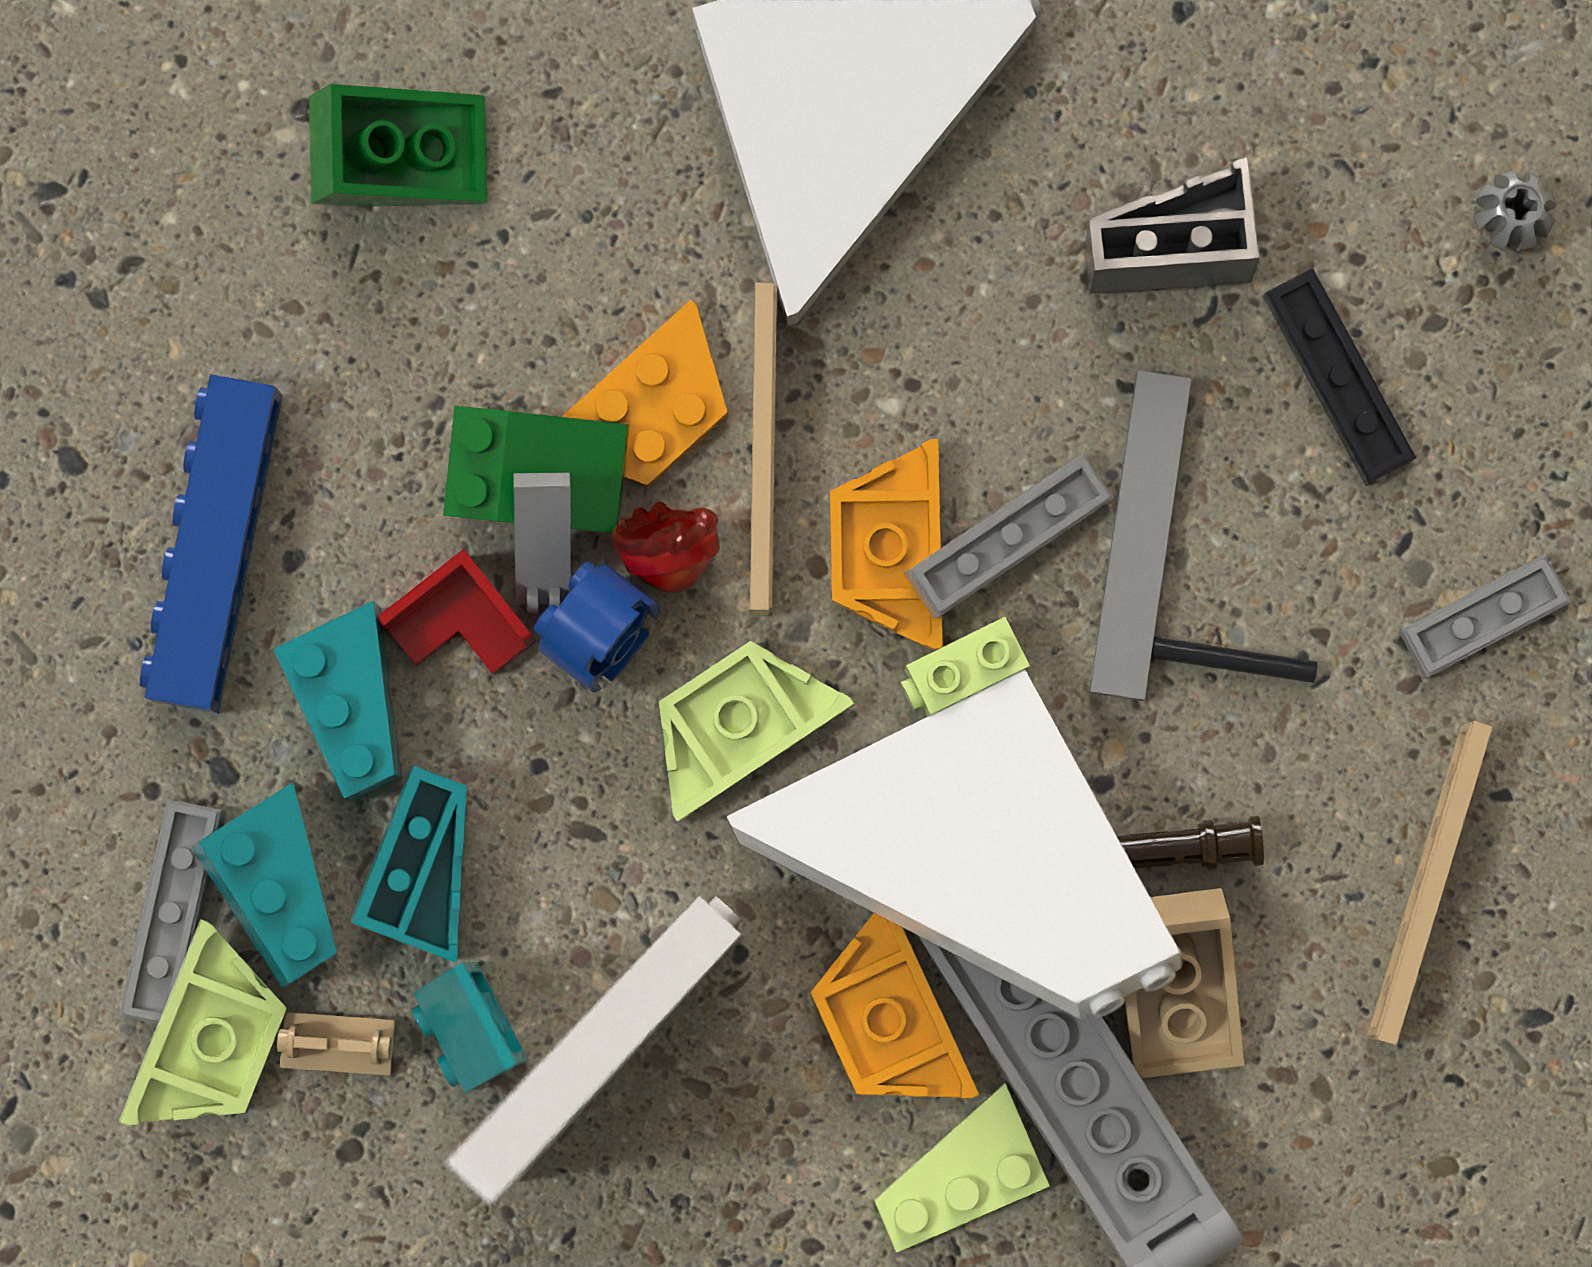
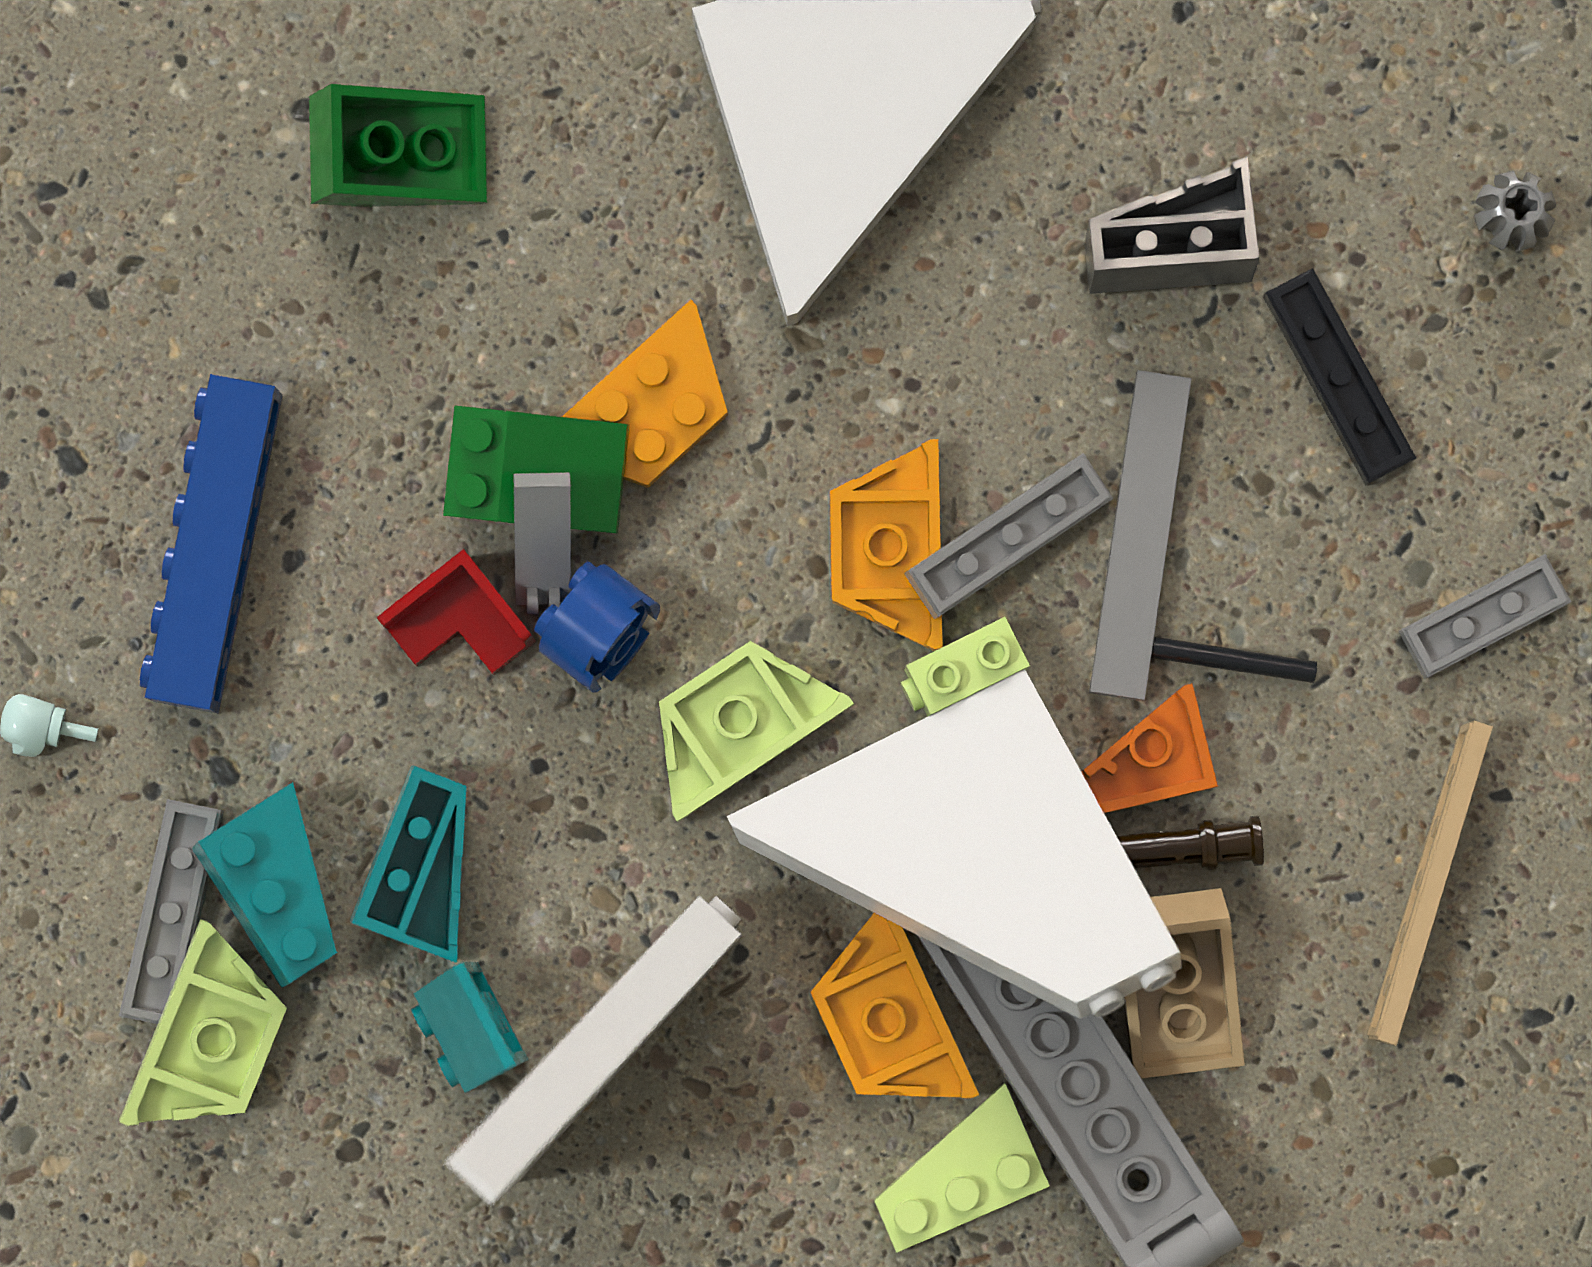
(34, 723): none -> light aqua piece
(336, 1043): tan hinge -> none
(346, 698): teal wedge -> none
(667, 545): hair -> none
(763, 449): tan tile -> none
(1156, 758): none -> orange wing

